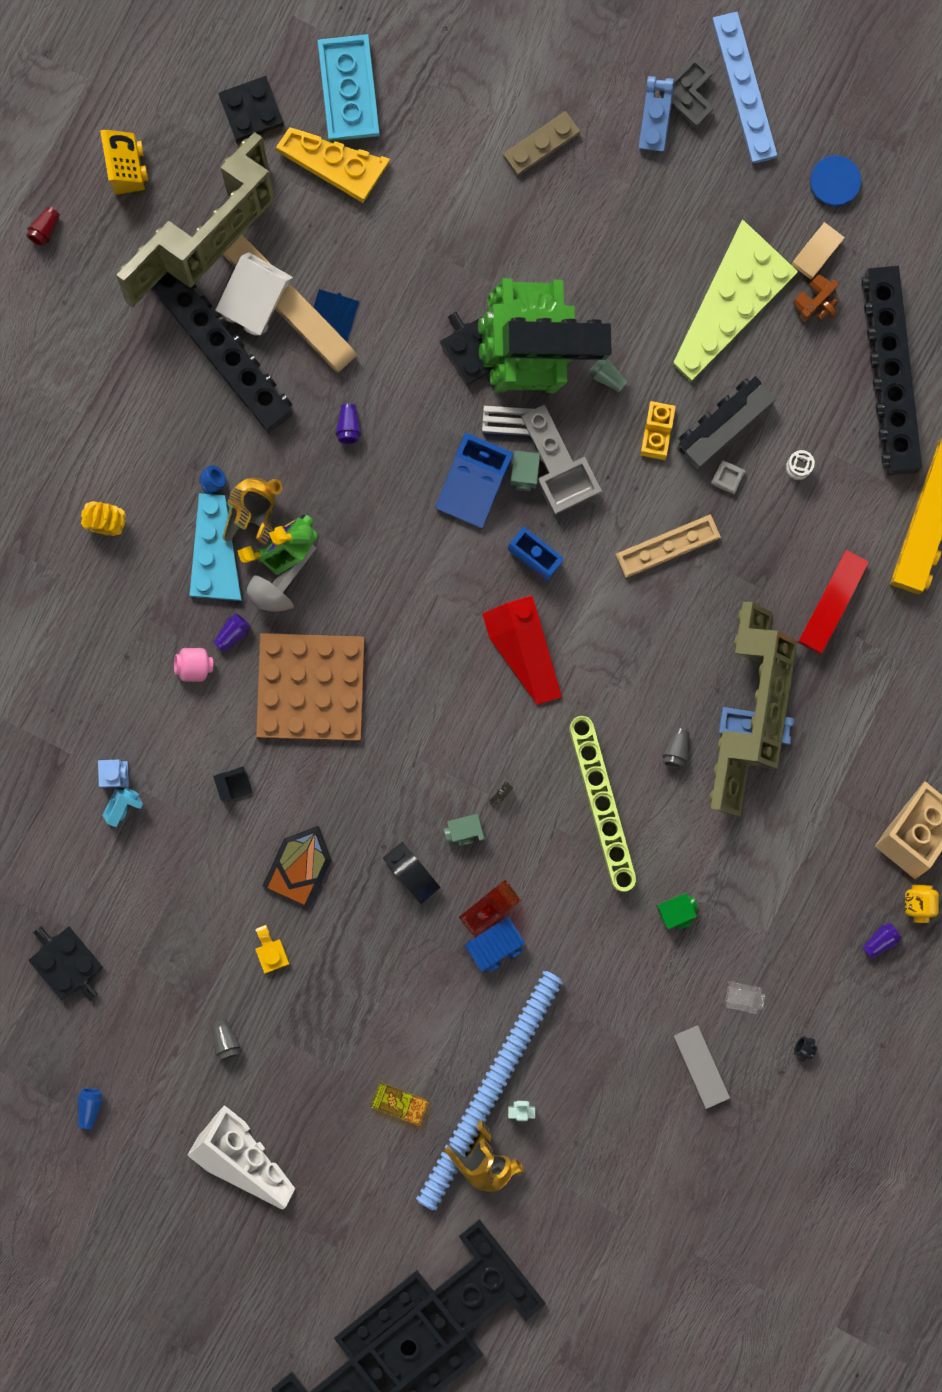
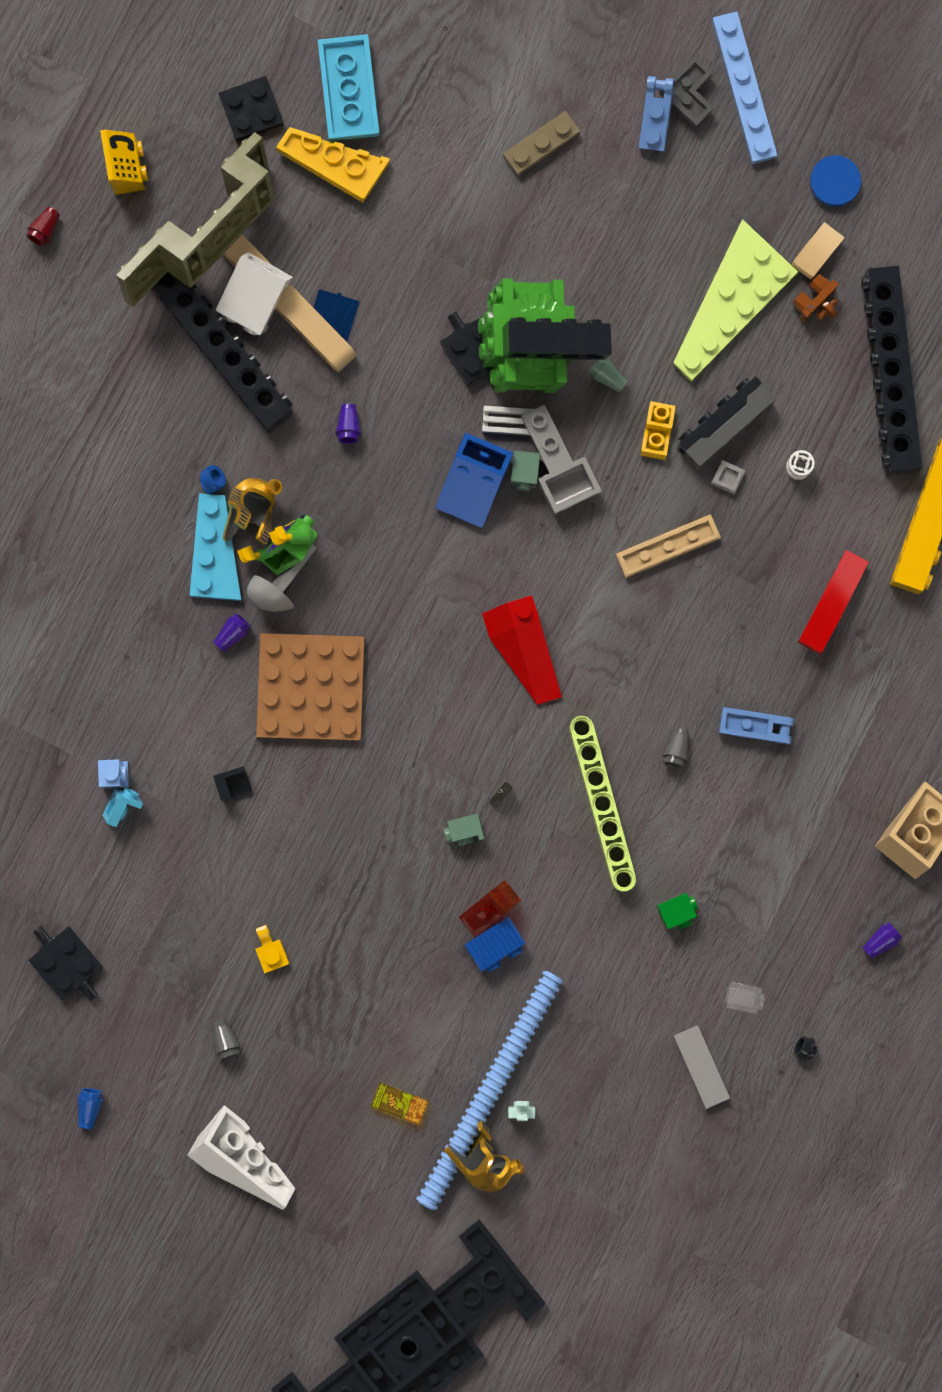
(103, 518): yellow gear -> none
(193, 664): bright pink head -> none
(299, 866): tile -> none
(411, 872): black brick -> none
(535, 553): blue brick -> none
(763, 746): olive bracket -> none
(922, 903): yellow head -> none

